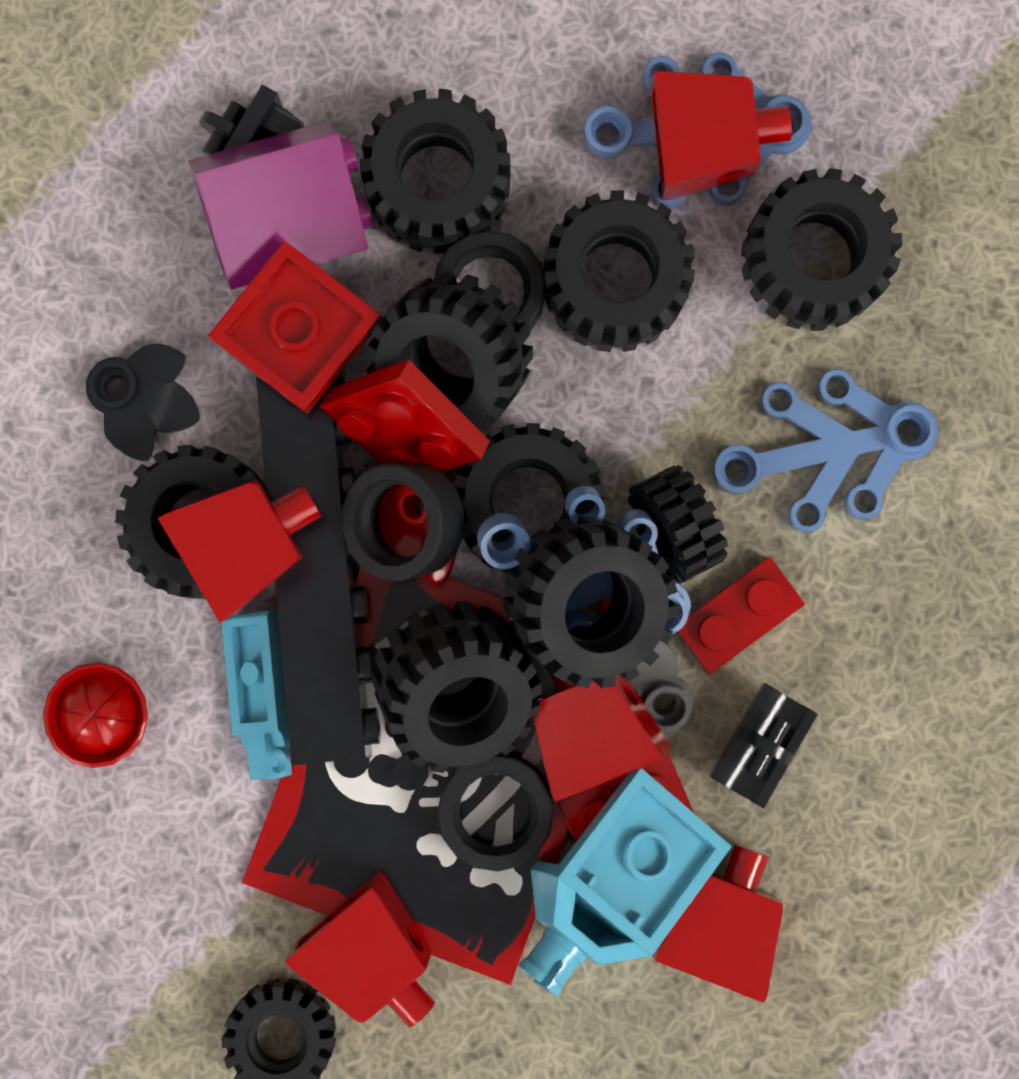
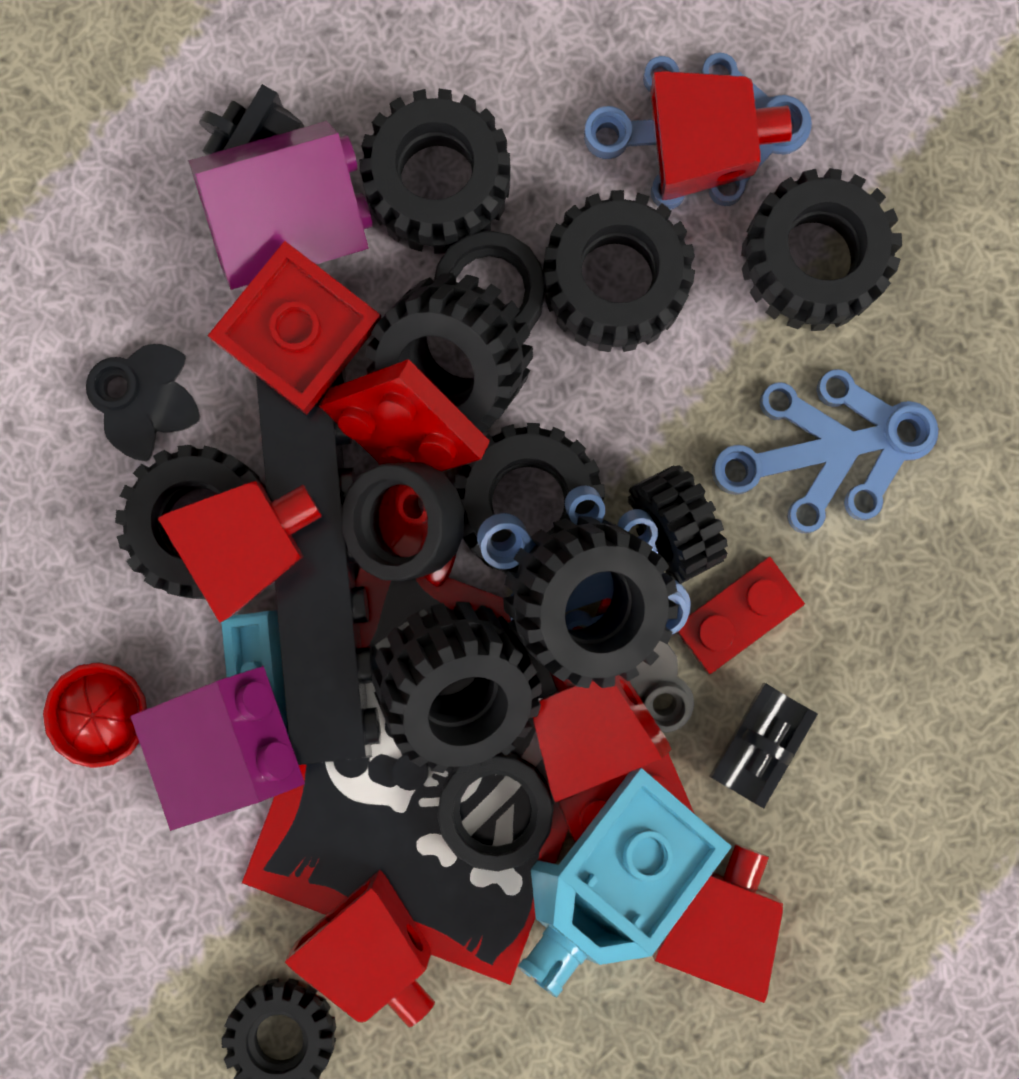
(217, 749): none -> magenta brick

